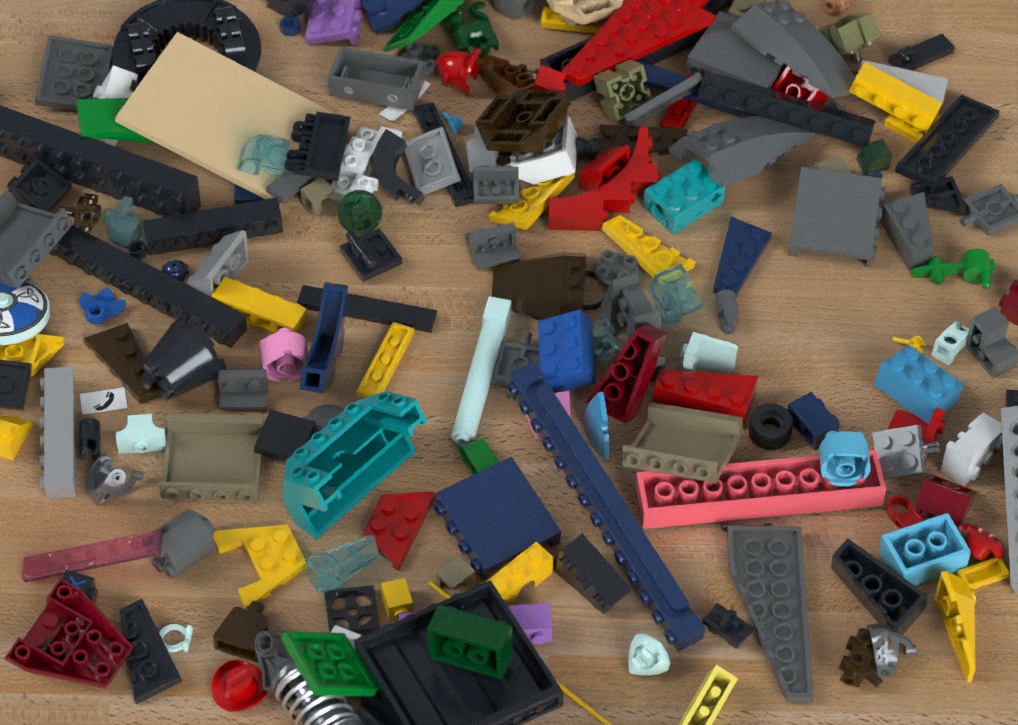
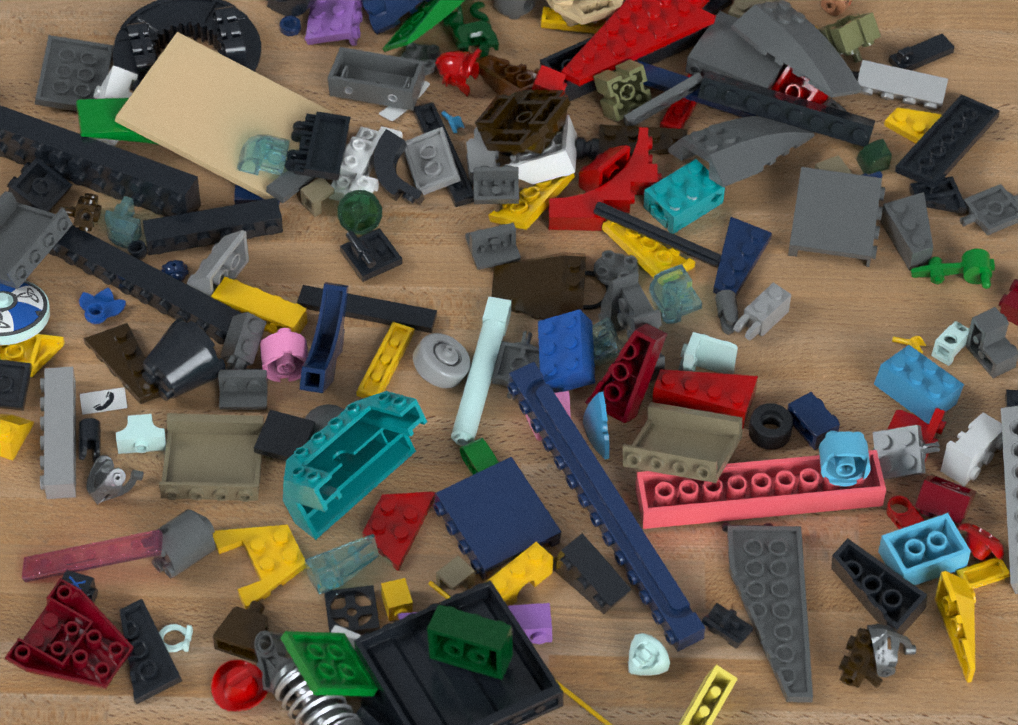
(242, 341): none -> dark grey hinge
(441, 360): none -> light grey wheel
(657, 234): none -> black axle
(764, 311): none -> light grey hinge
(895, 97): yellow brick -> none

